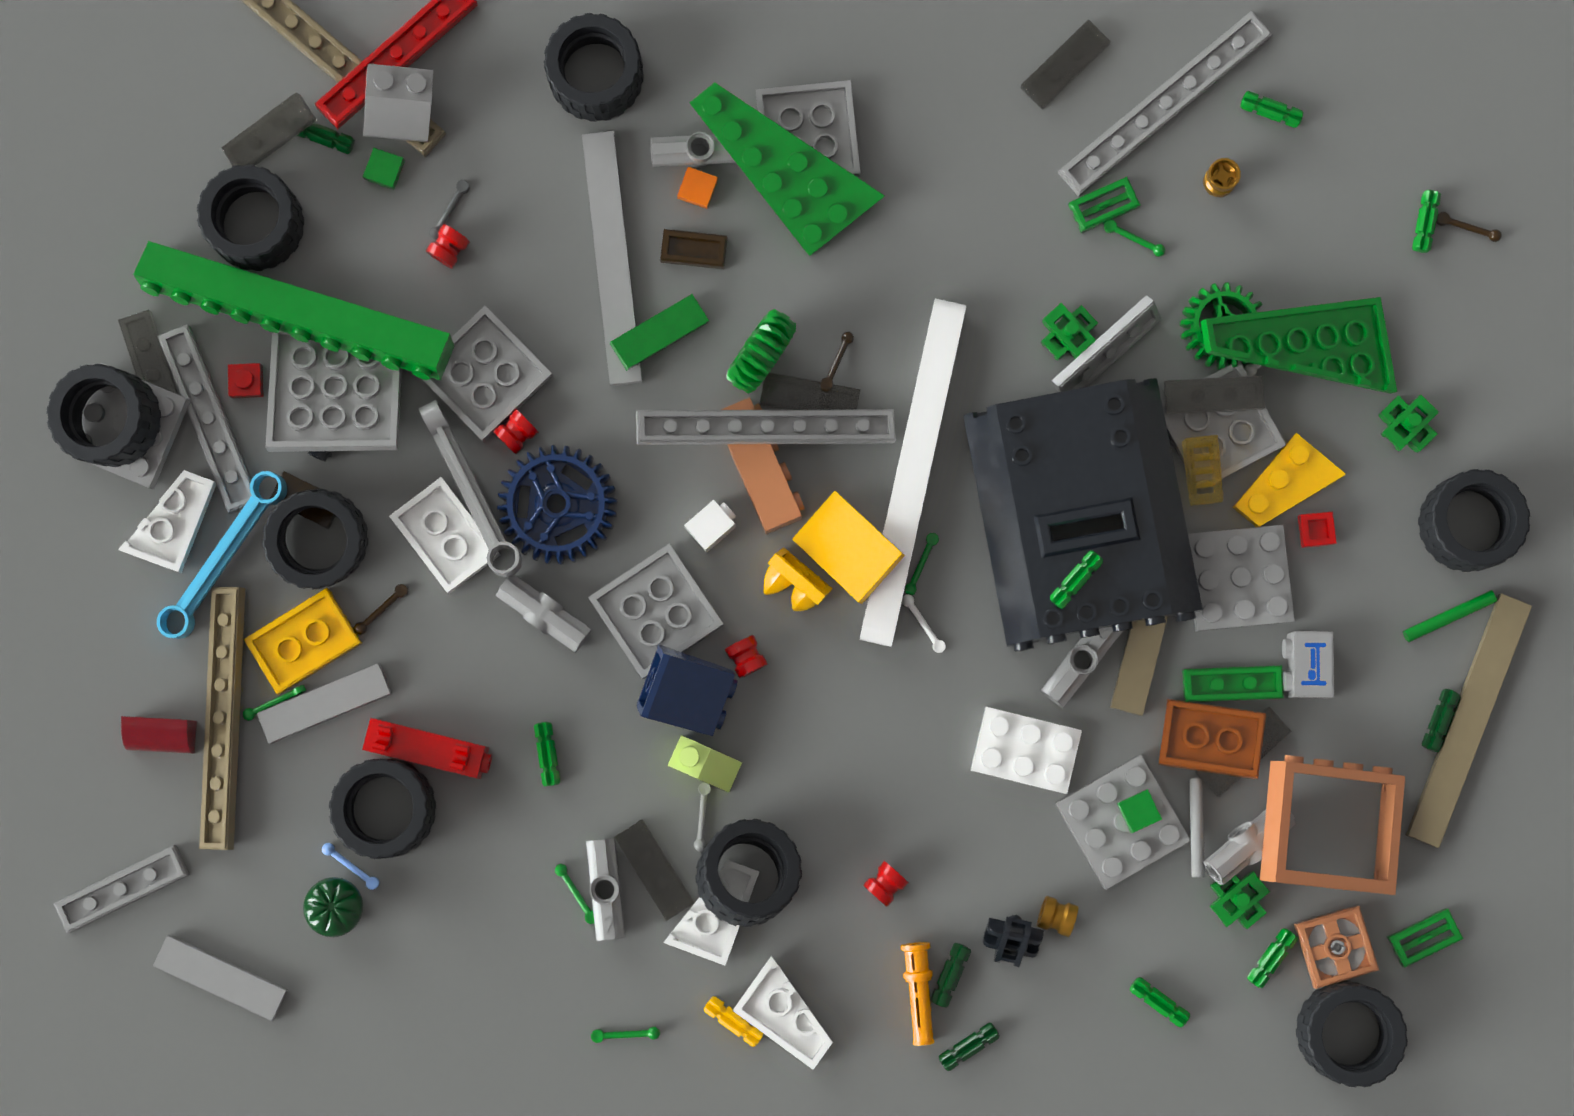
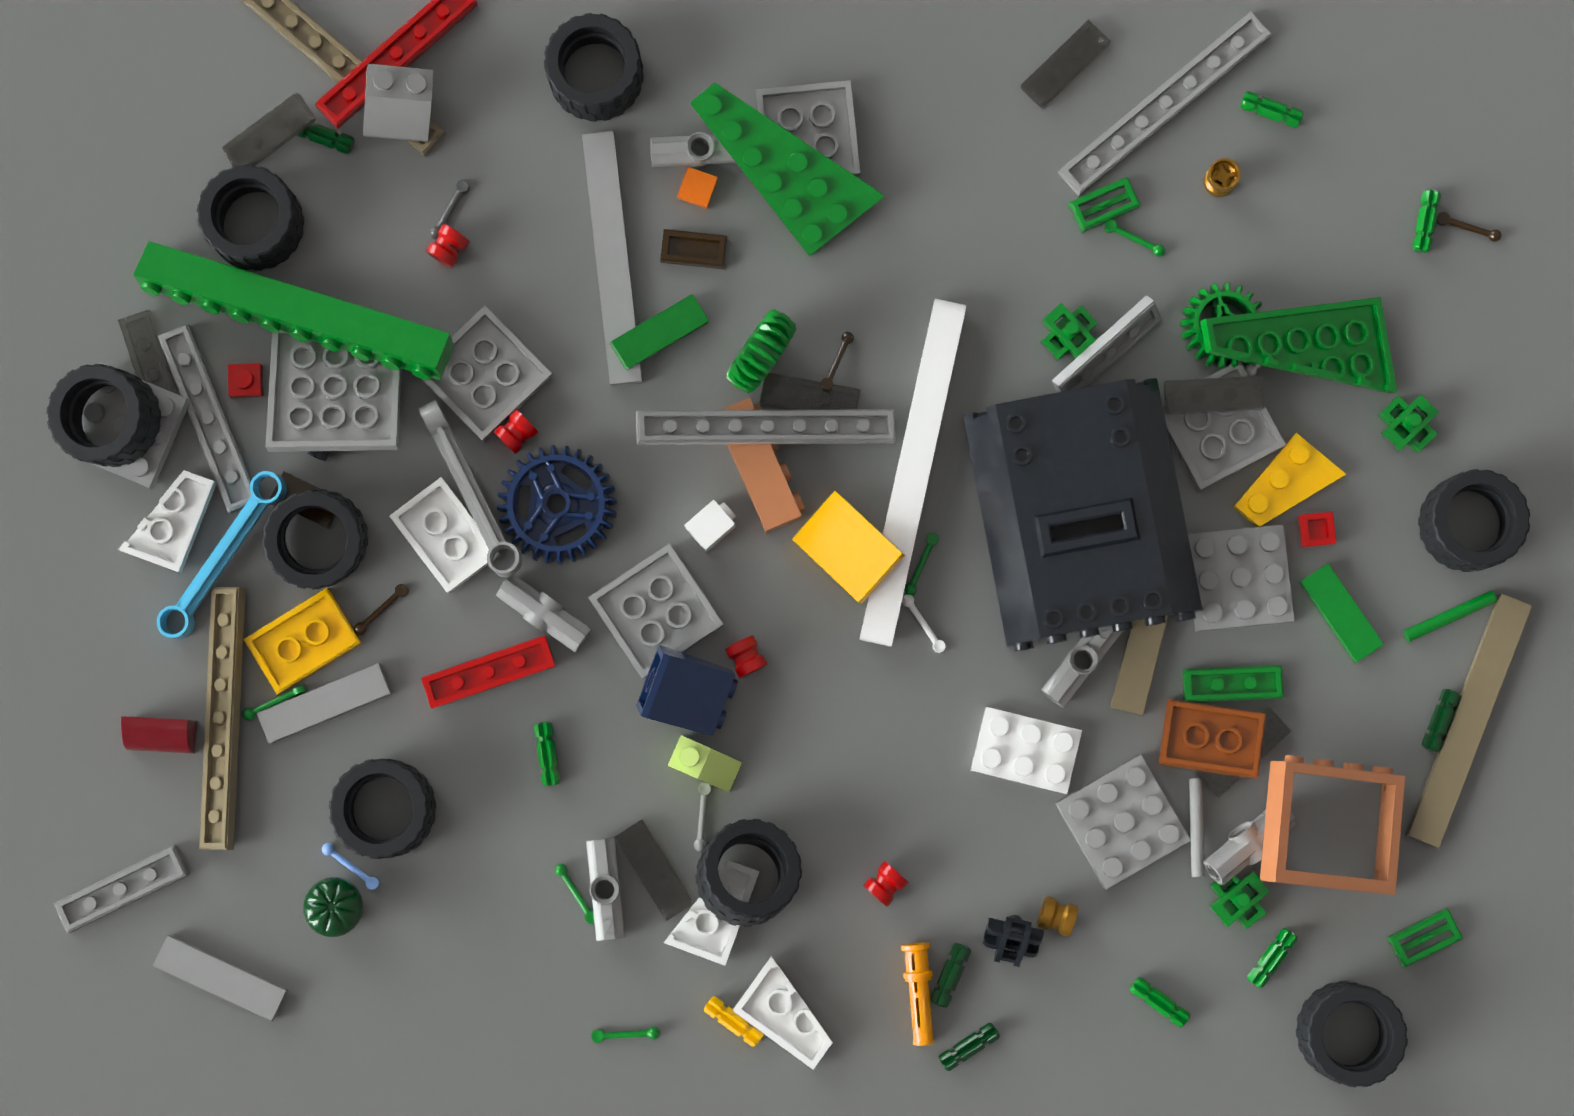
(383, 168): green tile -> none
(427, 748): red brick -> none
(488, 672): none -> red plate
(788, 570): yellow tile -> none
(1076, 579): green axle -> none
(1139, 811): green tile -> none
(1215, 469): clear yellow slope -> none
(1309, 665): light grey brick -> none
(1336, 946): nougat piece -> none
(1341, 613): none -> green tile

